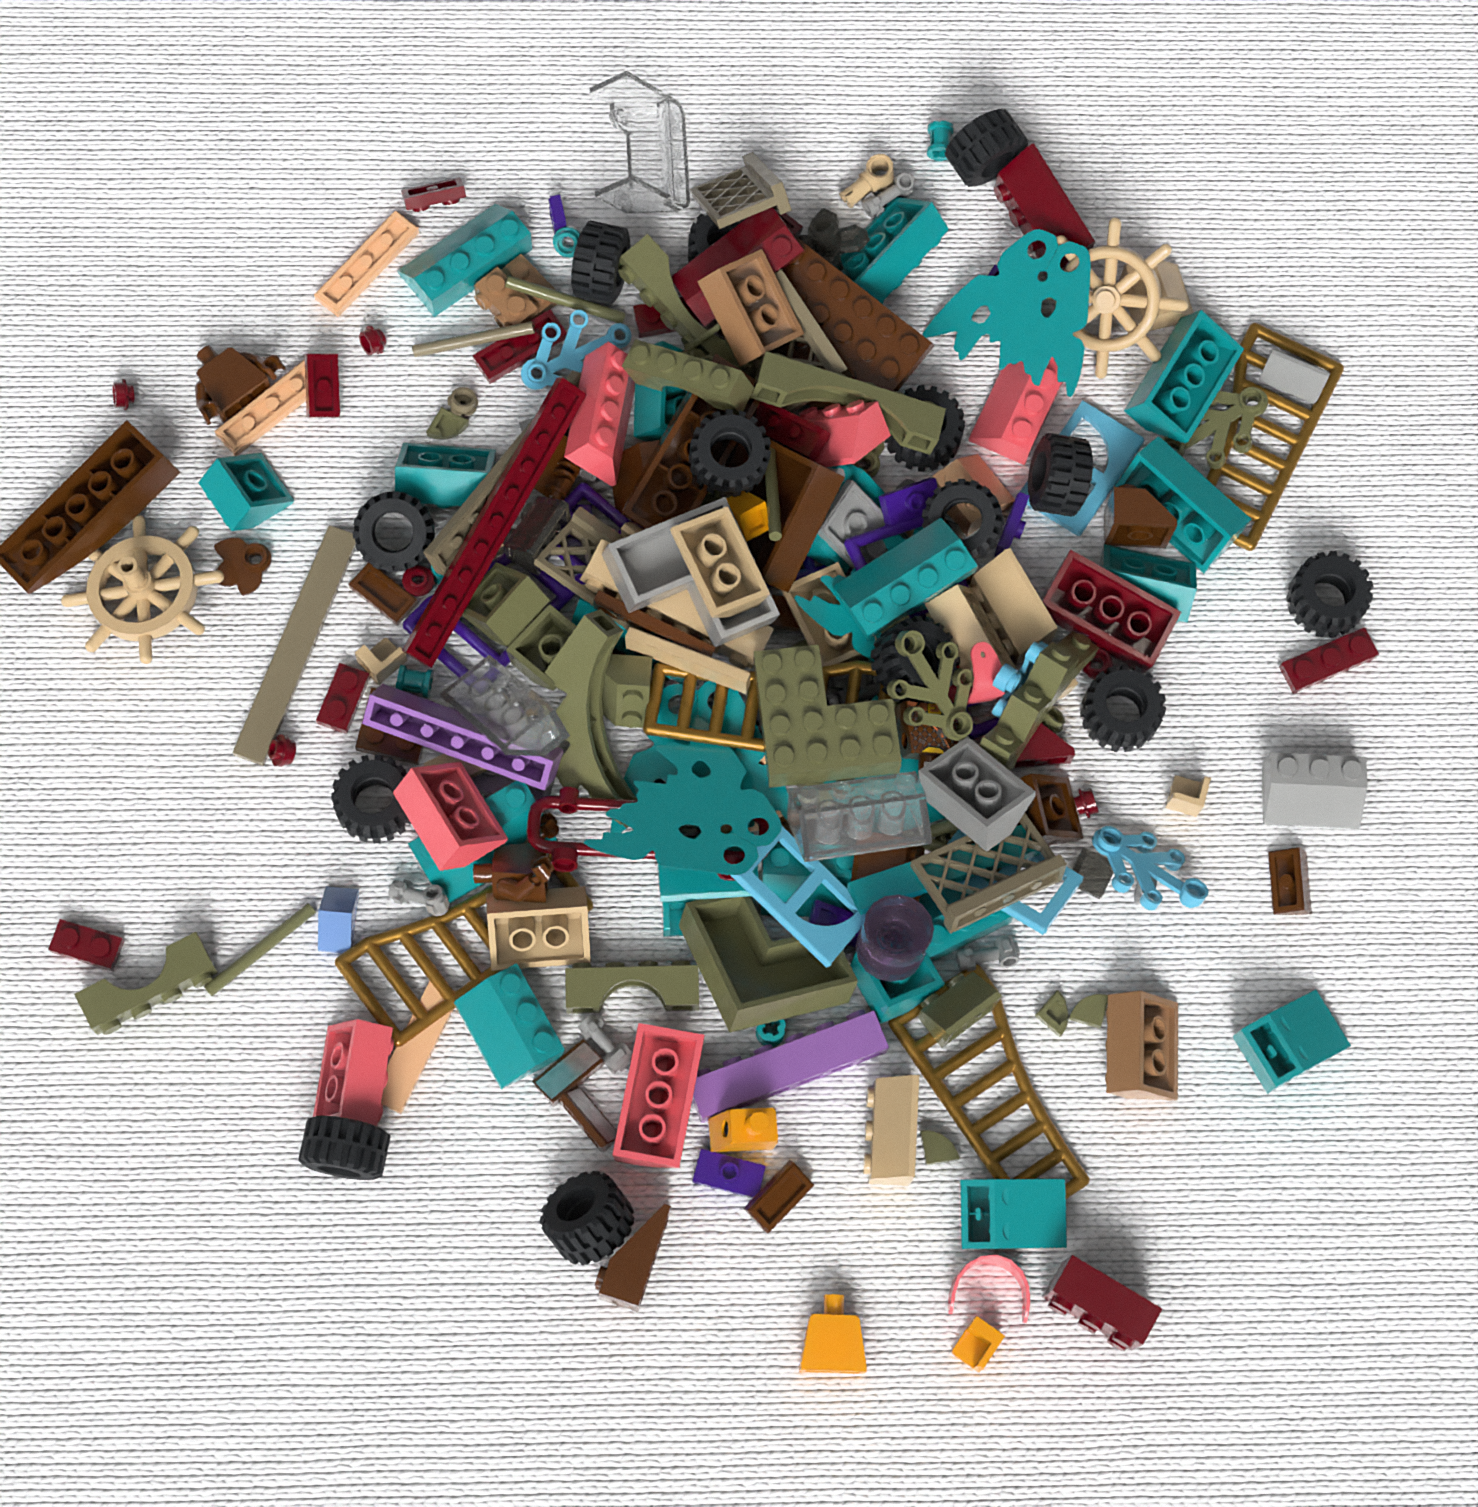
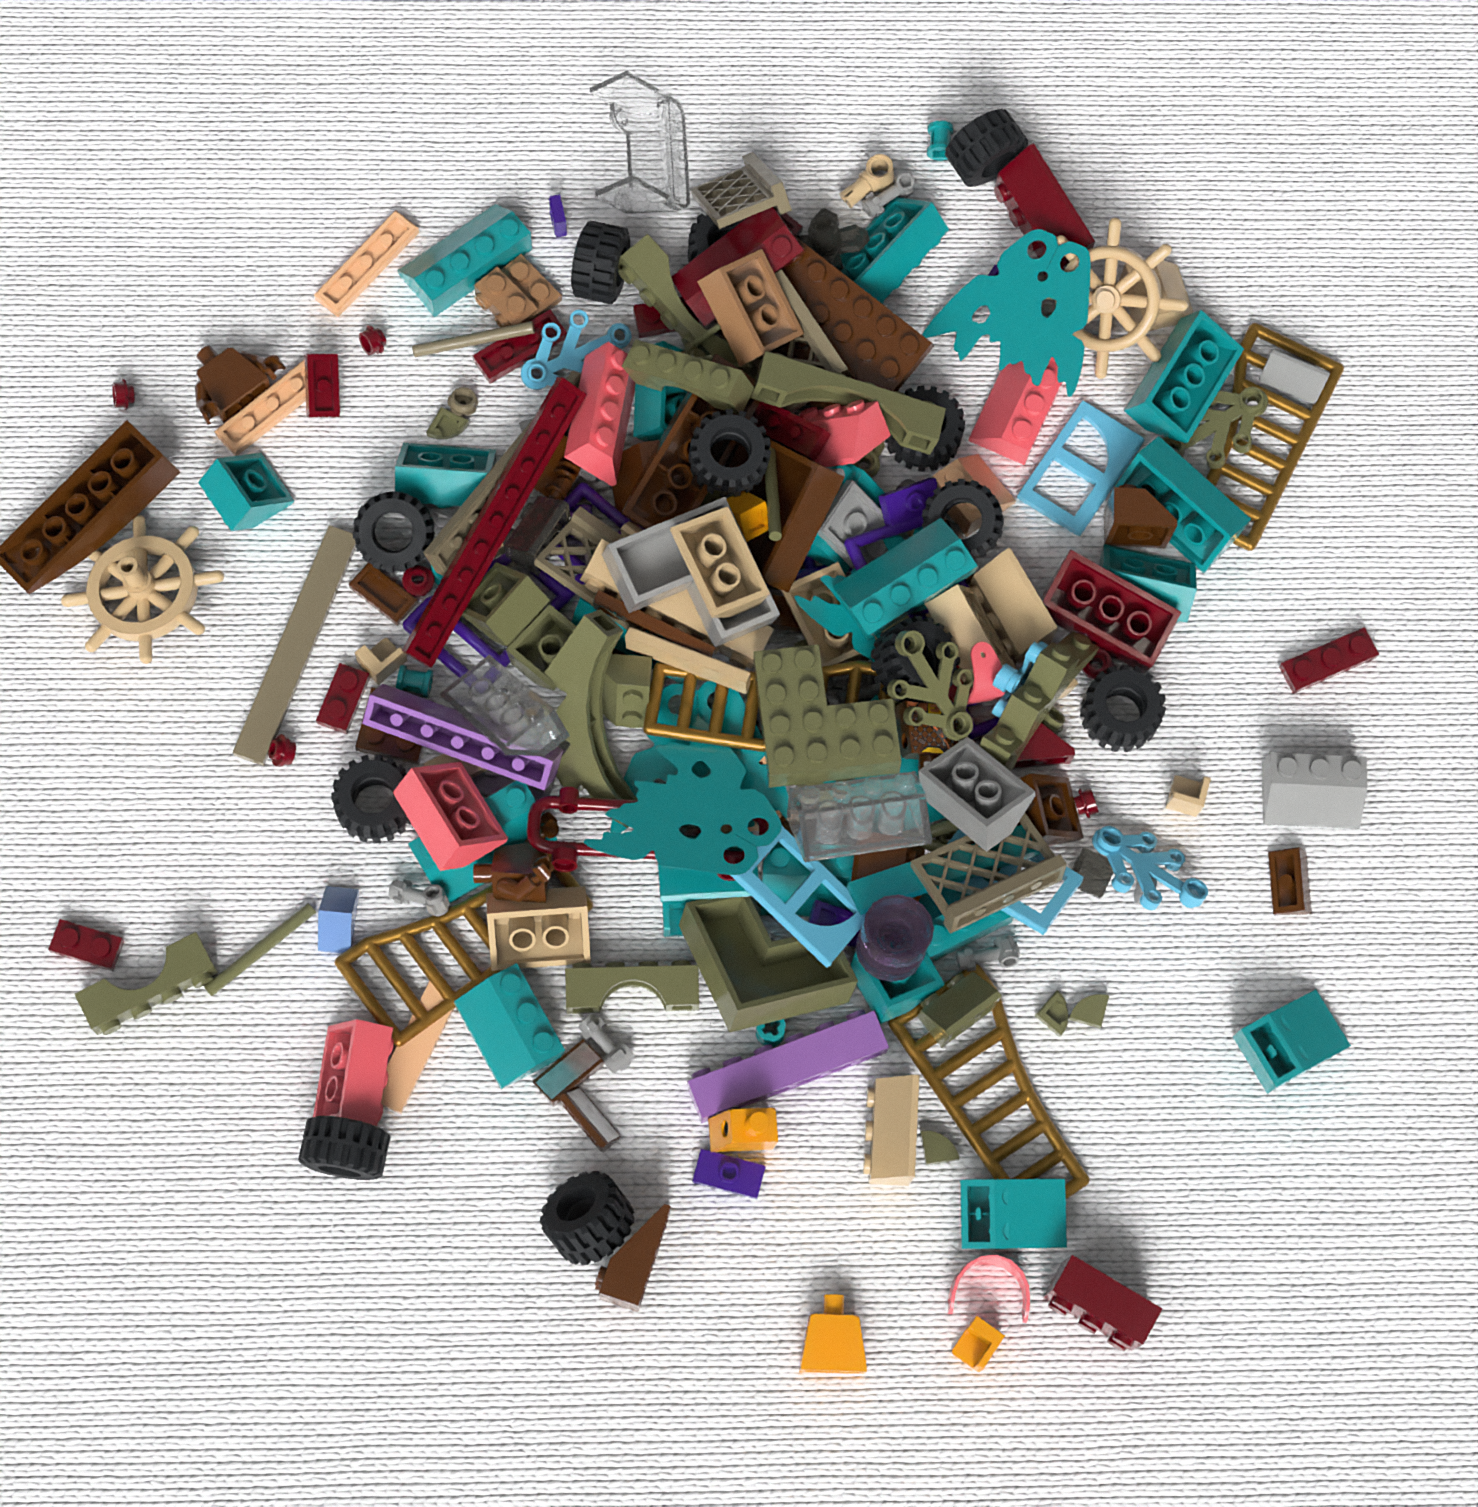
(238, 566): reddish brown plate -> none
(444, 192): dark red plate -> none
(559, 244): teal plate -> none
(564, 299): olive bar -> none
(658, 1097): coral slope -> none
(778, 1196): reddish brown tile -> none
(1014, 525): dark purple plate -> none
(1060, 474): black tyre -> none
(1142, 1046): medium nougat slope -> none
(1339, 573): black tyre -> none

